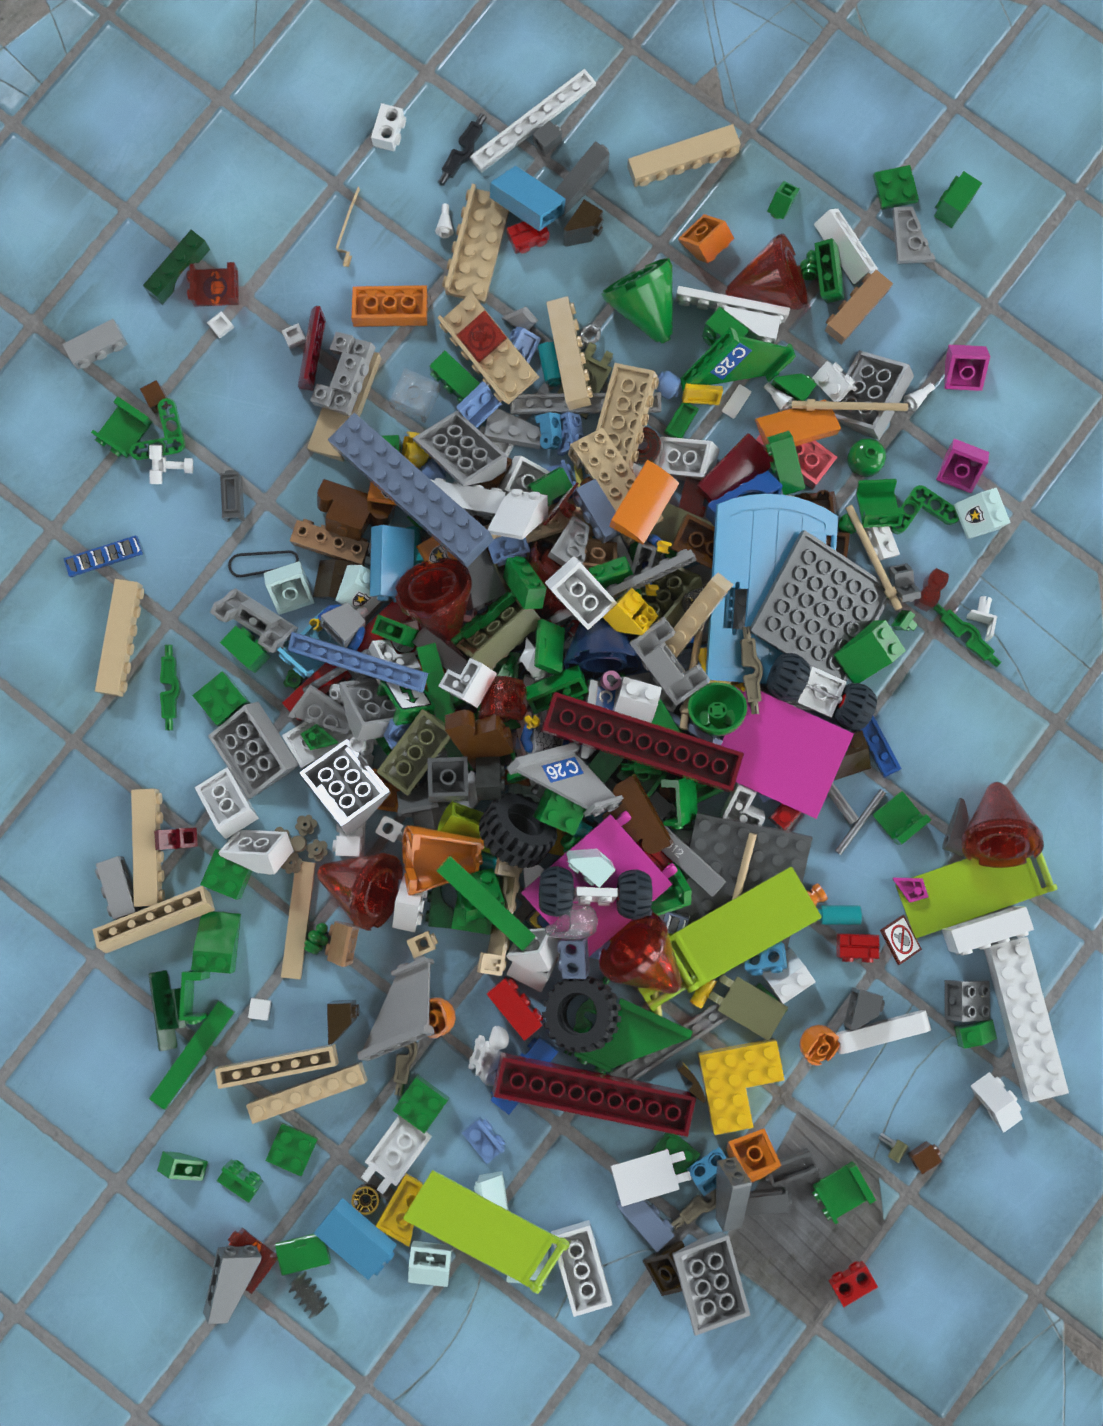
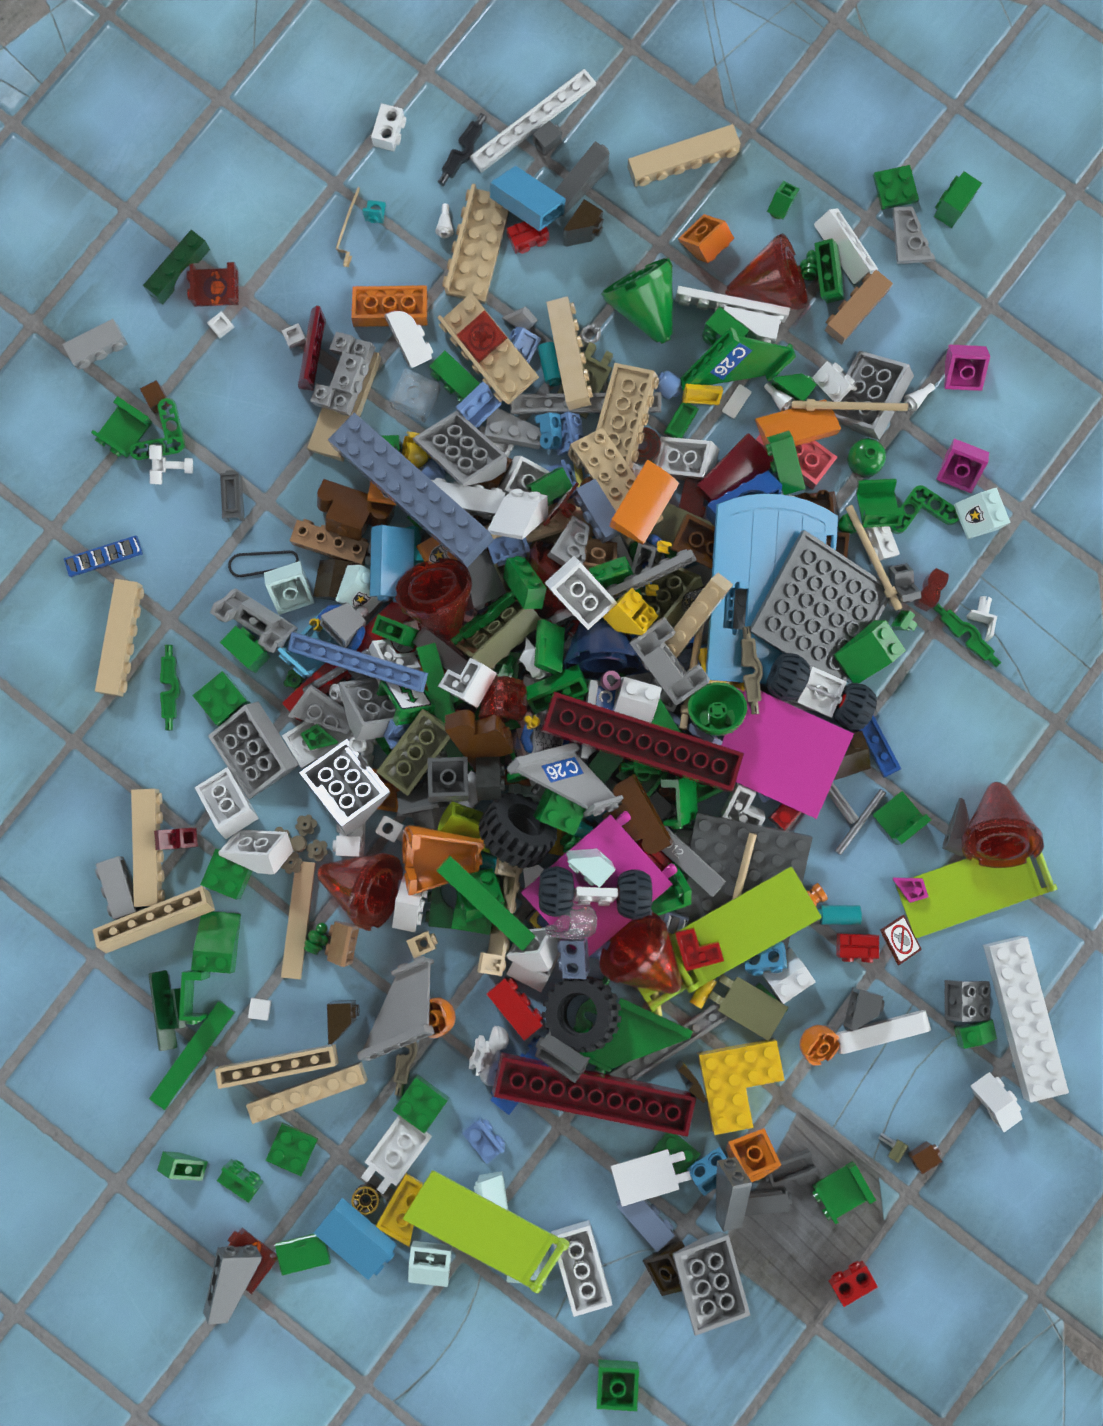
(308, 1296): clear smoke piece -> none
(373, 215): none -> teal bracket
(409, 338): none -> white brick
(561, 1057): none -> dark grey window
(617, 1385): none -> green brick
(694, 1209): dark tan piece -> none
(695, 955): none -> red plate
(988, 929): white brick -> none

